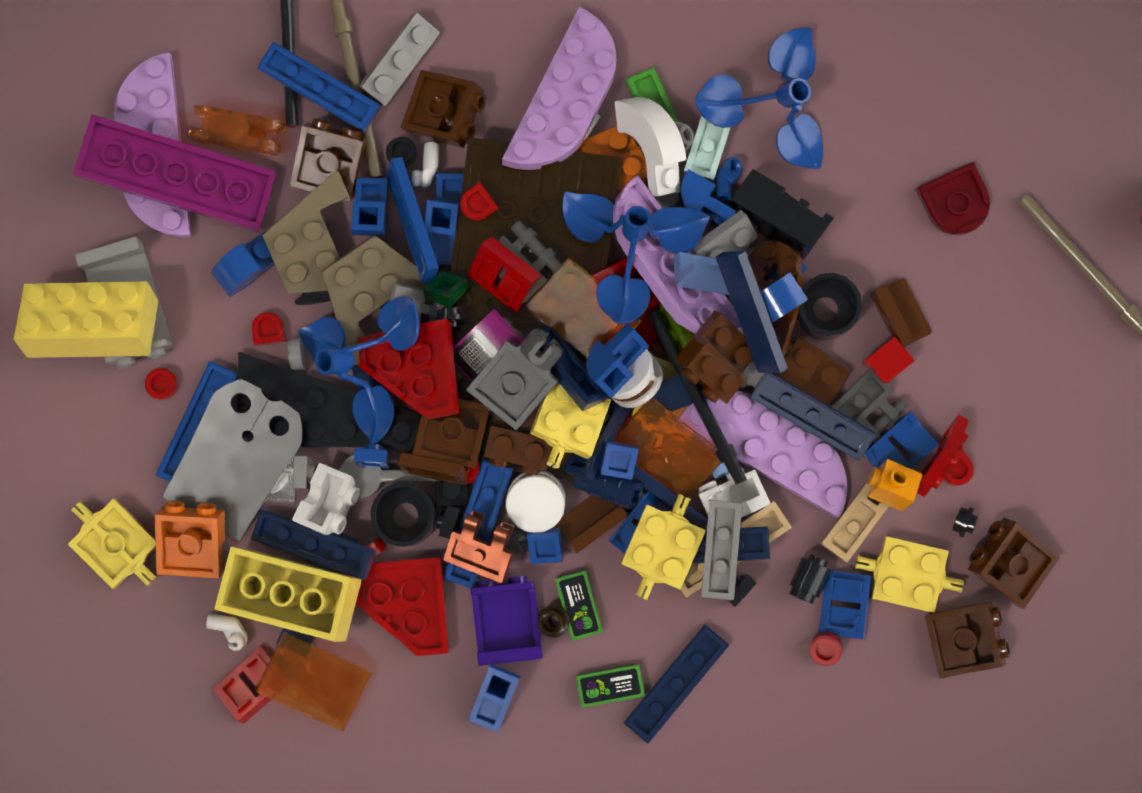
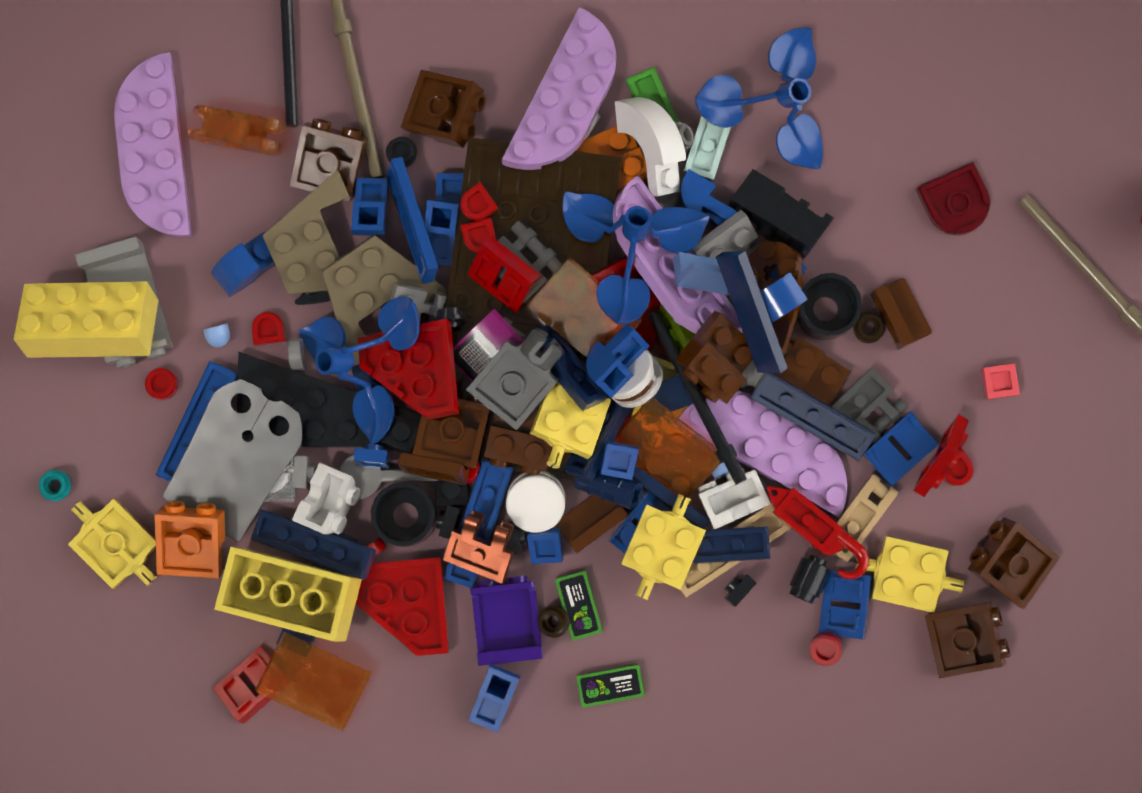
(46, 481): none -> teal plate
(174, 173): magenta plate -> none
(218, 335): none -> light blue hinge
(231, 628): white arm -> none
(318, 87): blue tile -> none
(399, 59): light grey plate -> none
(430, 166): white arm -> none
(445, 288): dark green plate -> none
(477, 233): none -> red tile
(676, 683): dark blue tile -> none
(721, 549): light grey plate -> none
(726, 178): blue arm -> none
(816, 528): none -> red plate
(876, 321): none -> dark brown plate
(889, 360): red panel -> none
(894, 484): light orange brick -> none
(965, 521): black plate -> none
(1000, 381): none -> coral plate

